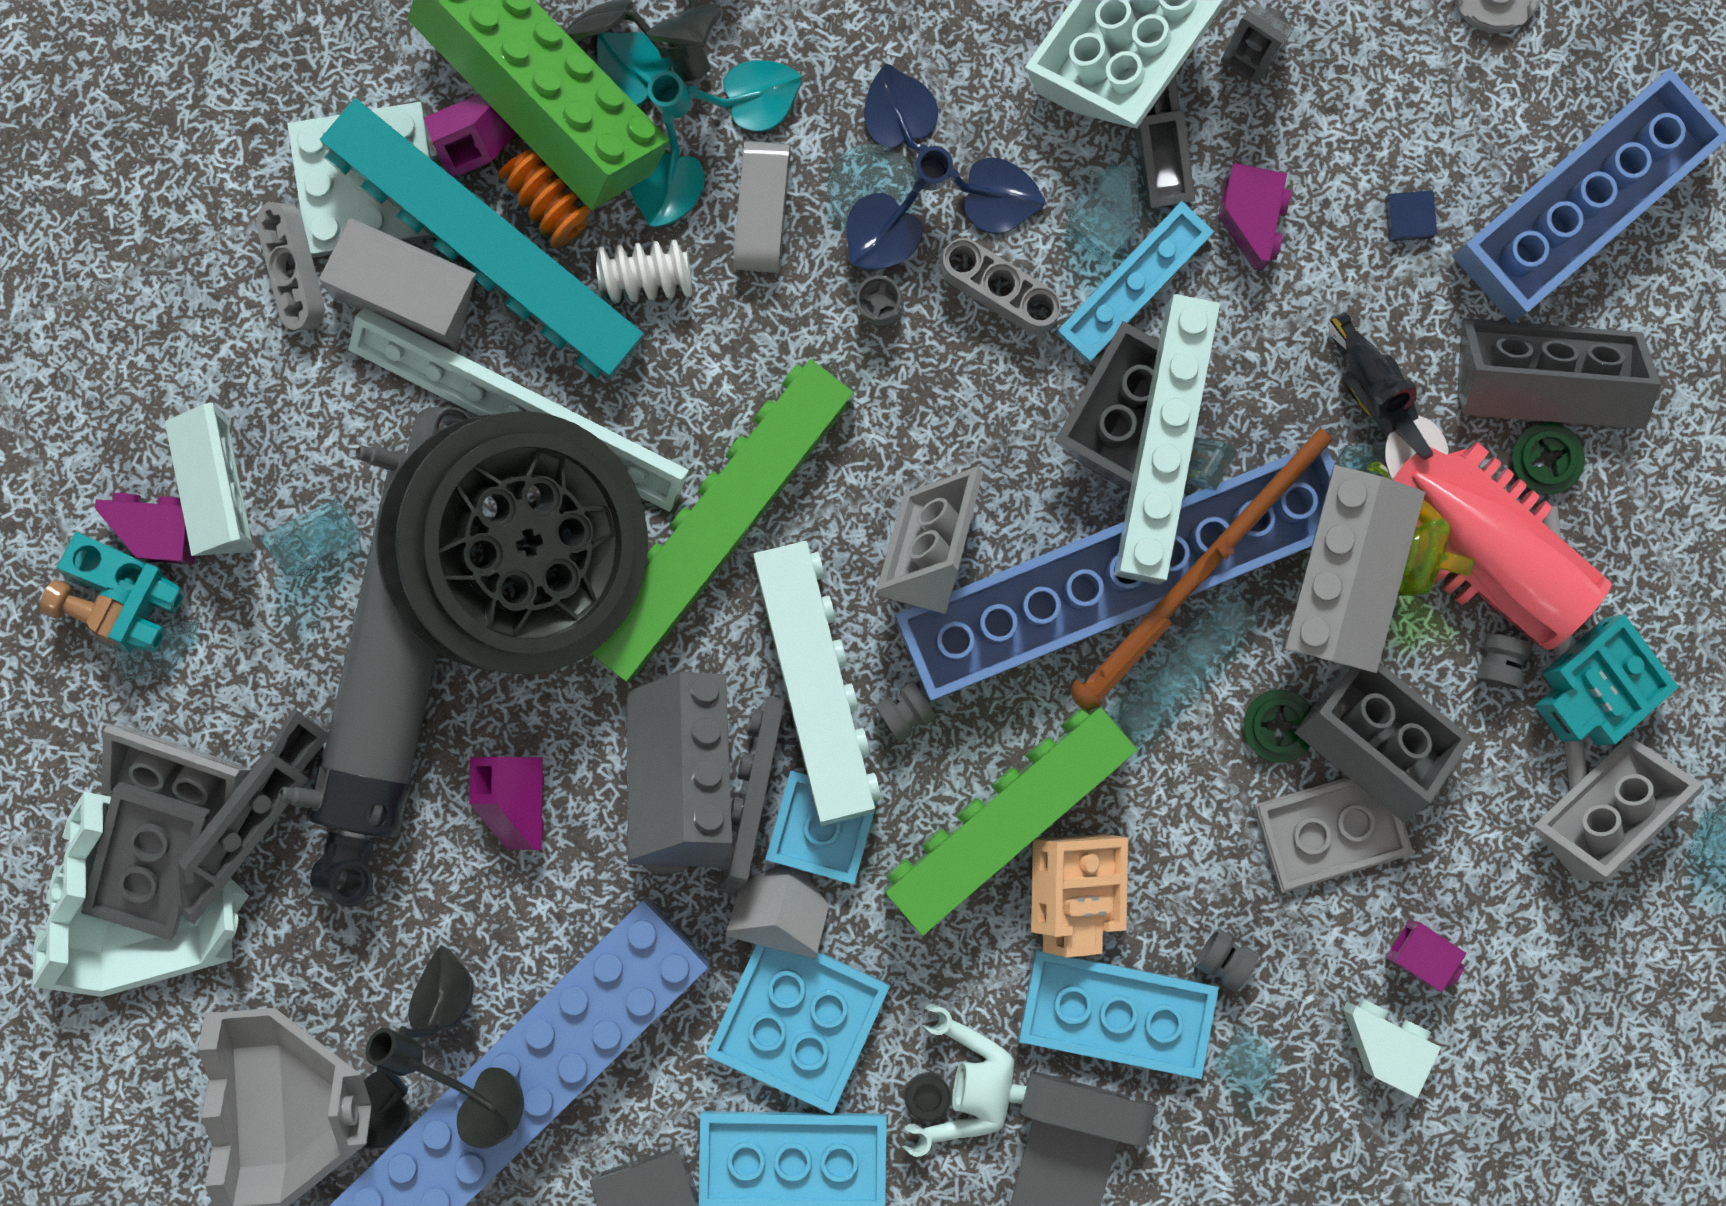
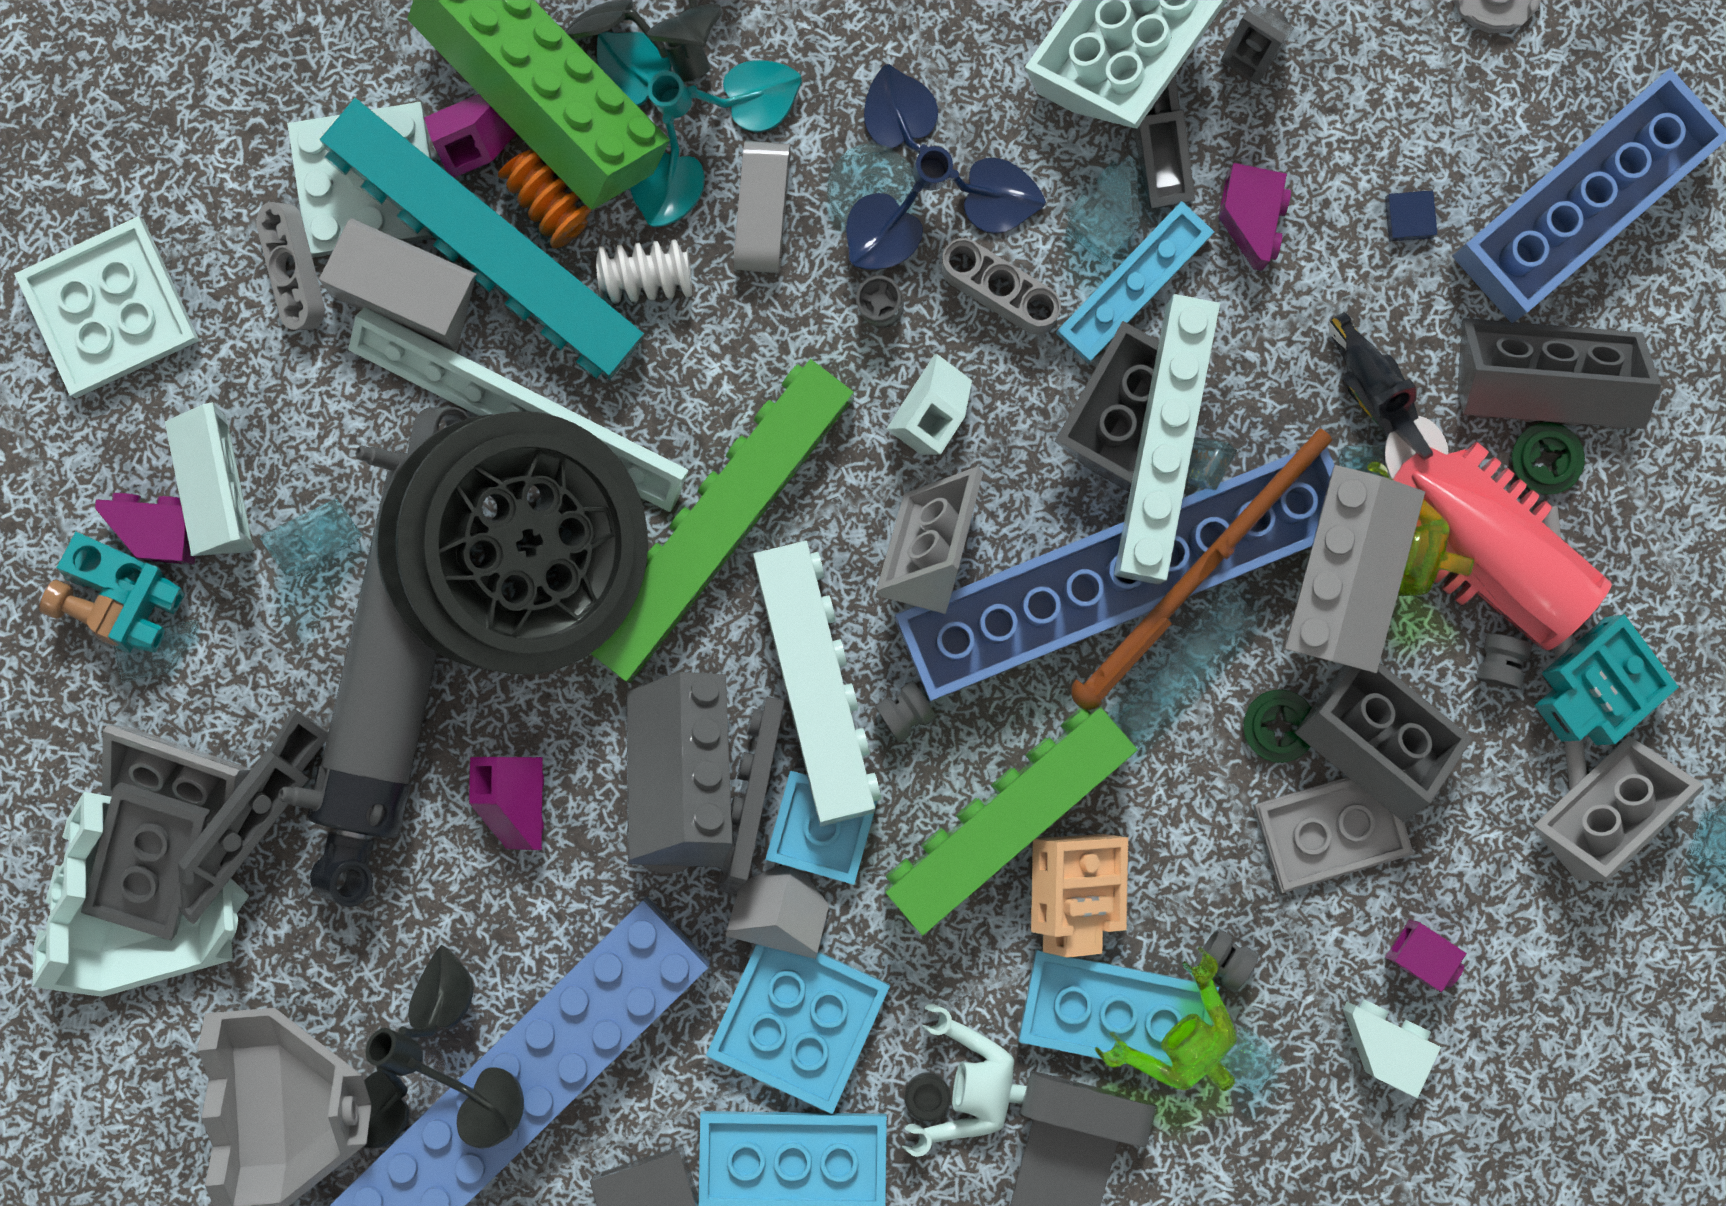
(106, 307): none -> light aqua plate
(932, 408): none -> light aqua slope
(1191, 1044): none -> clear neon green piece

